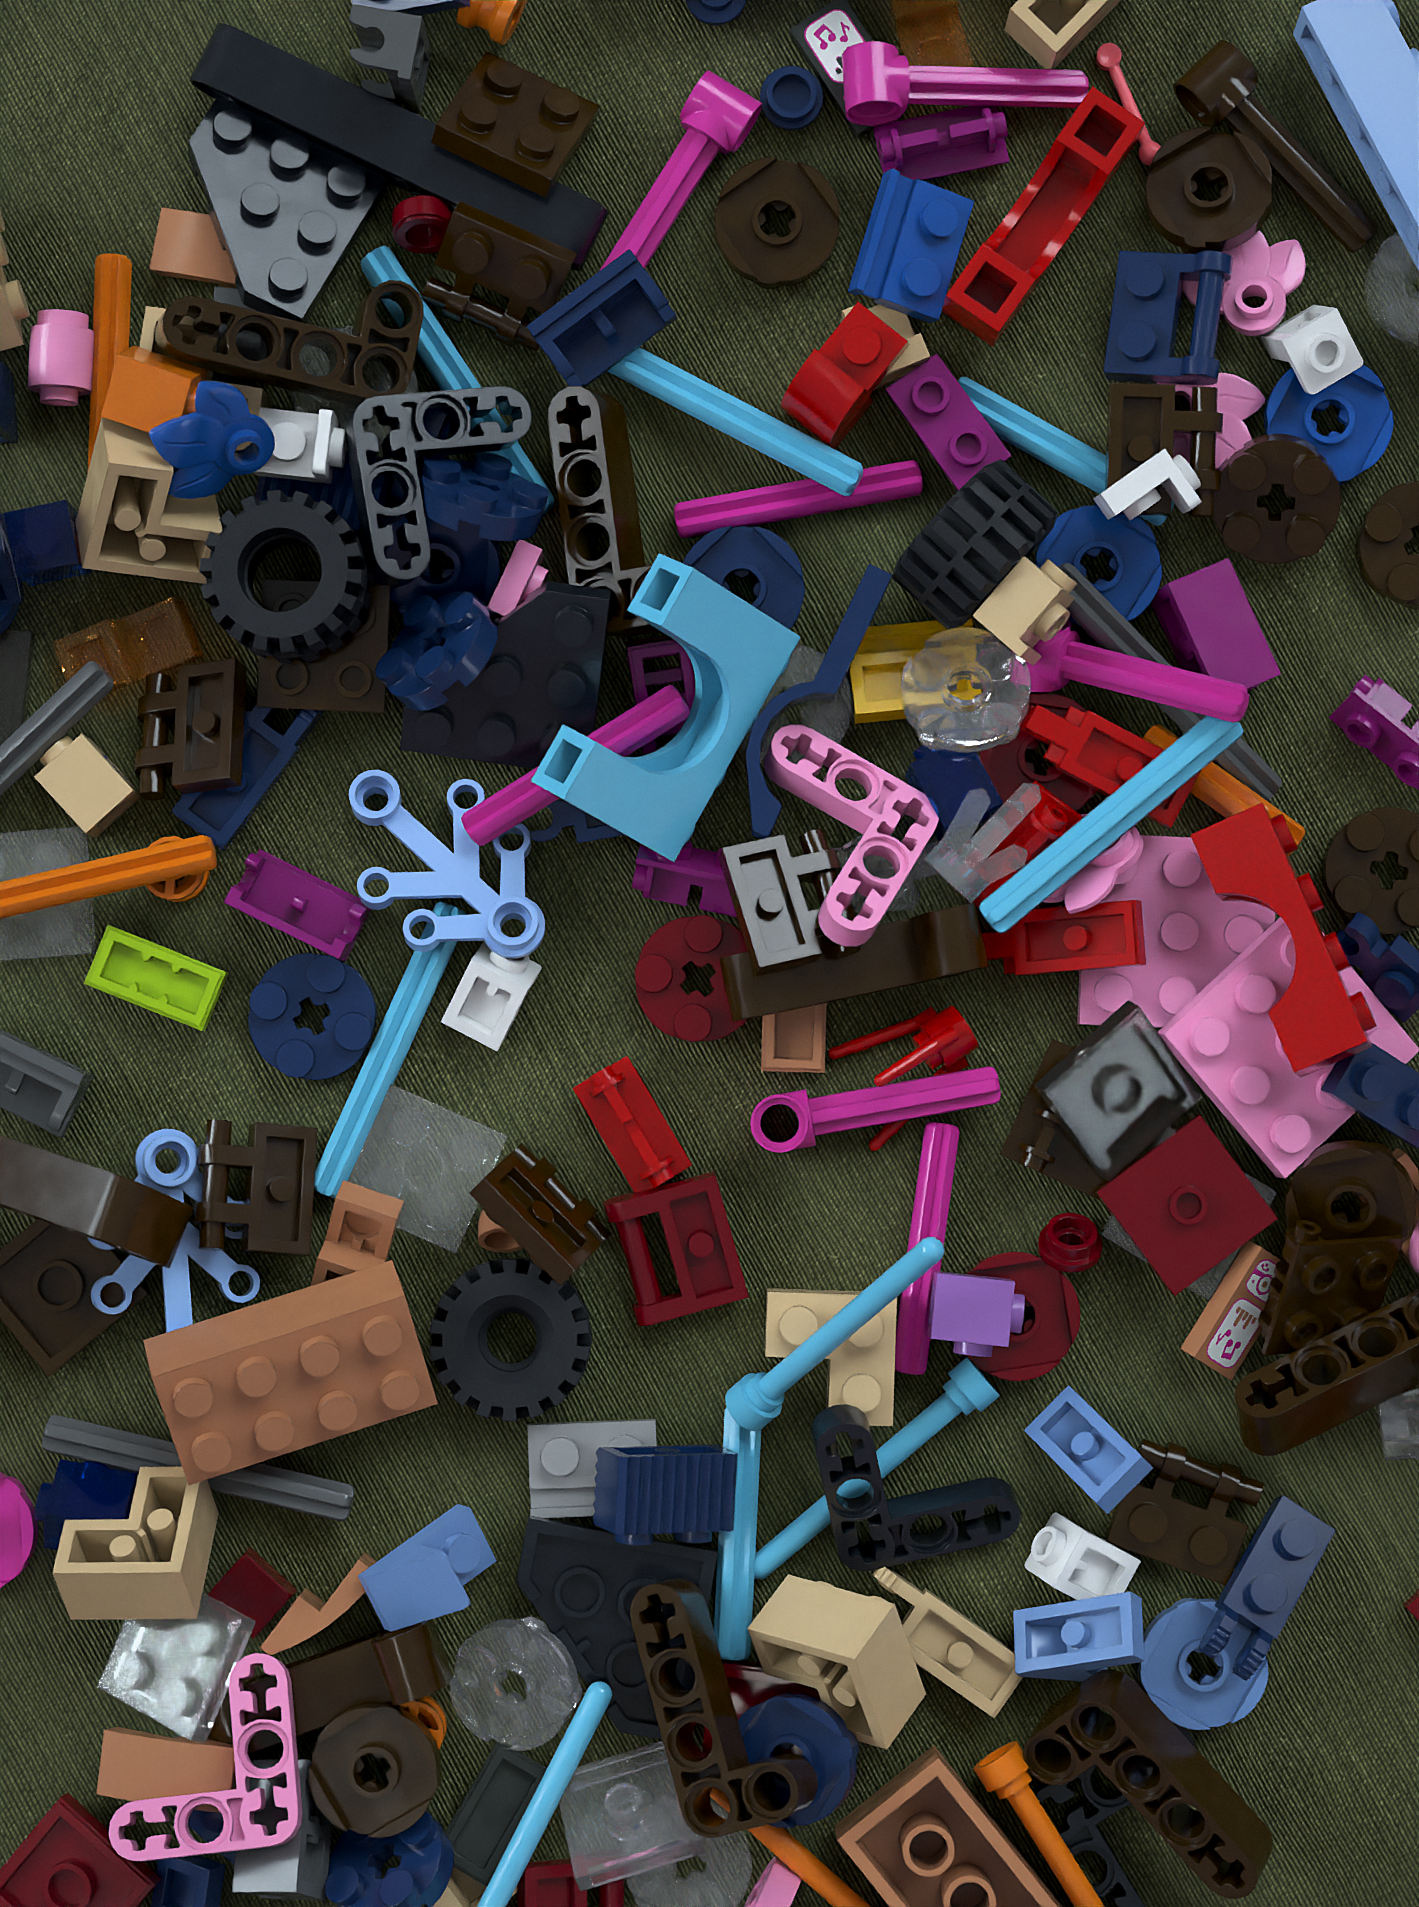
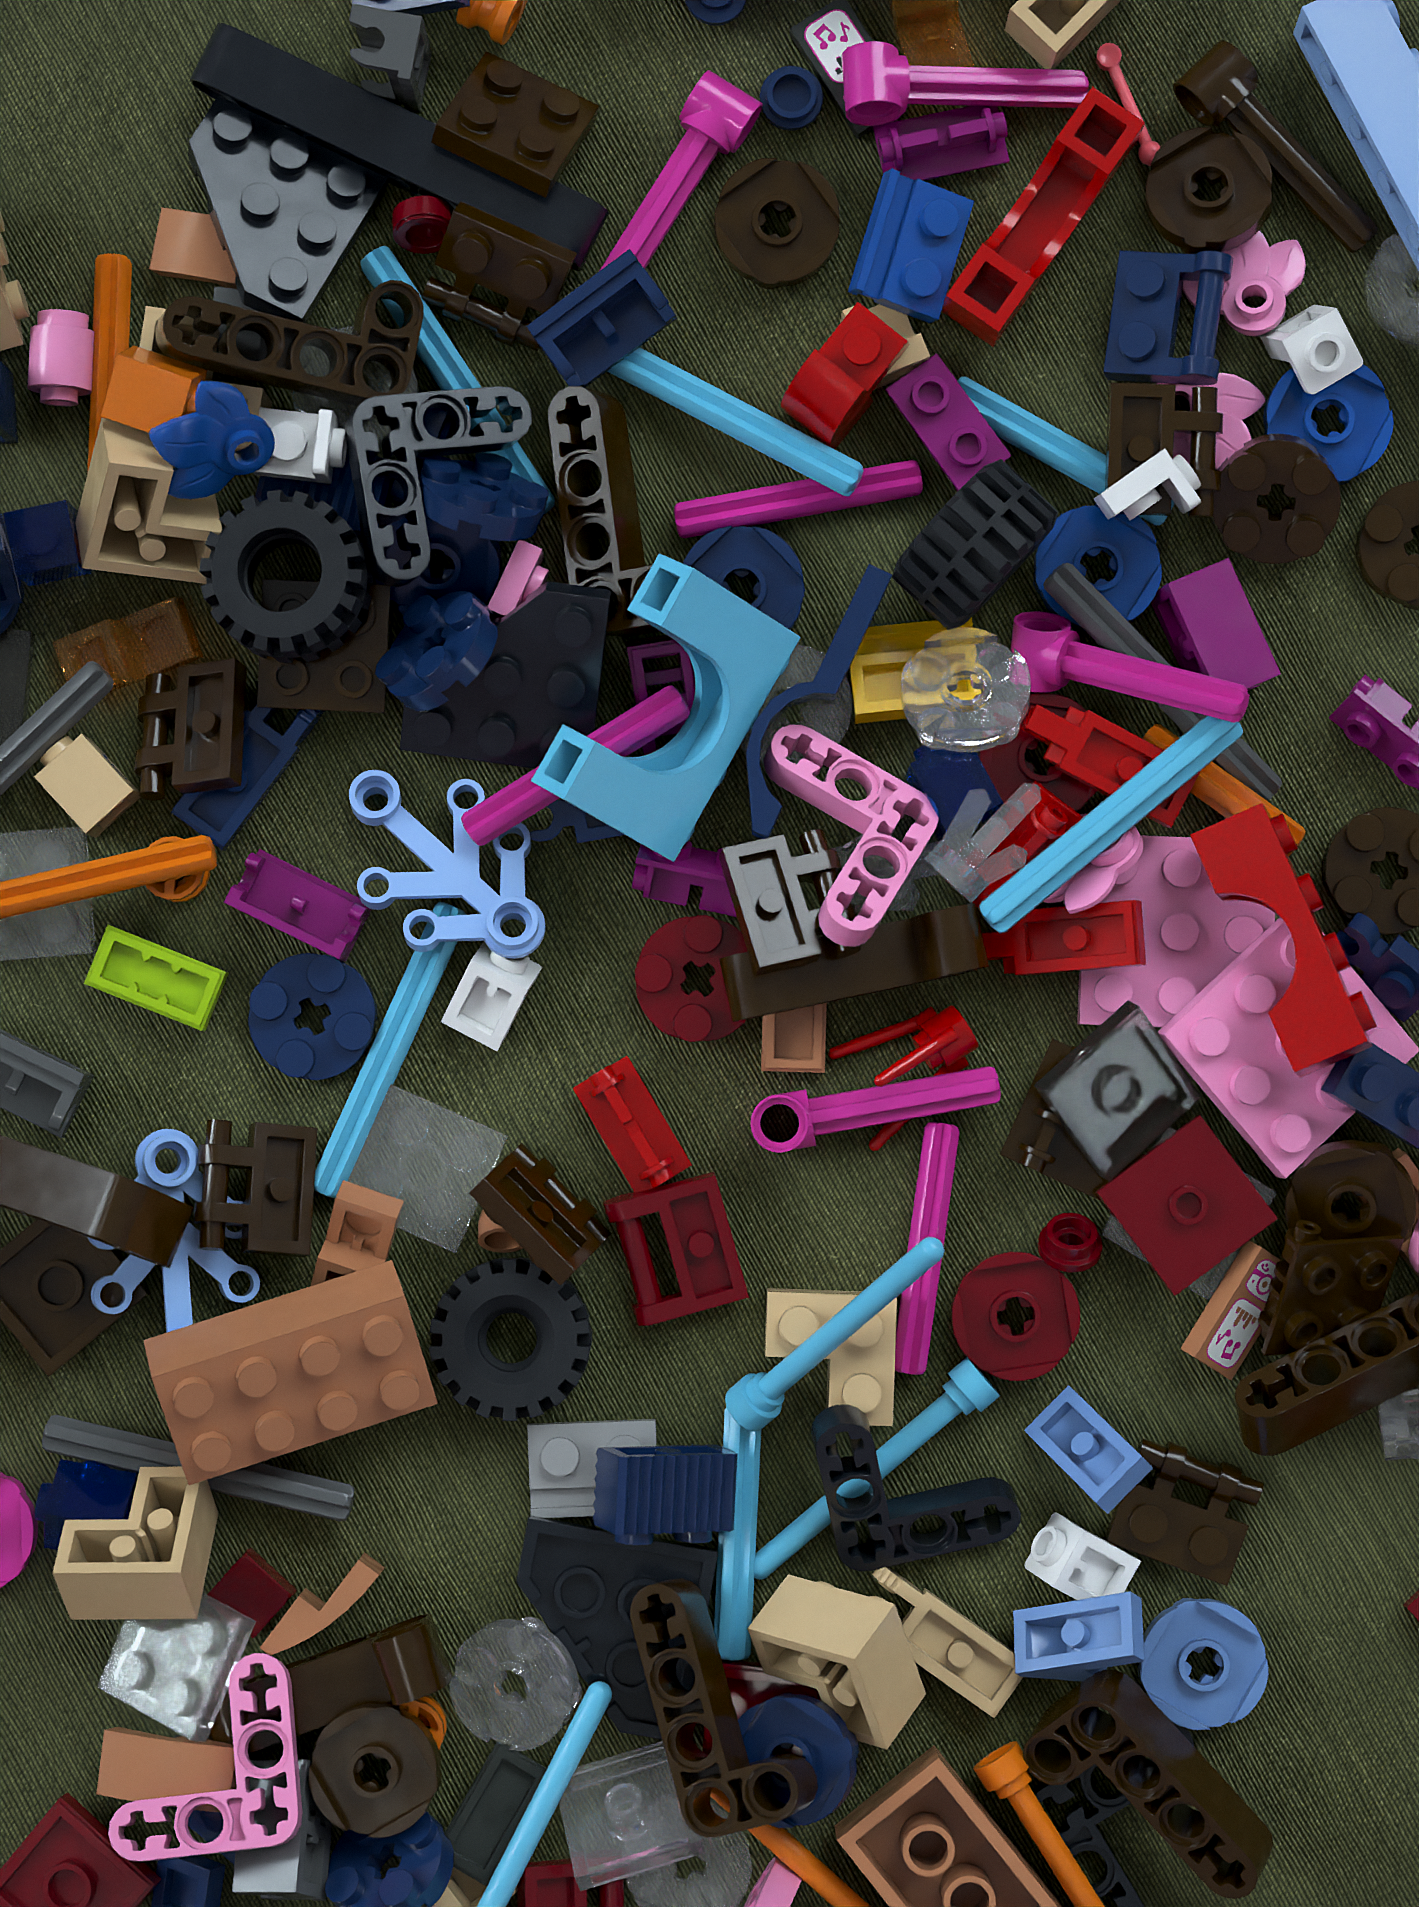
(428, 1571): medium blue slope -> none
(974, 1312): medium lavender brick -> none
(1028, 607): tan brick -> none
(1267, 1582): dark blue hinge -> none

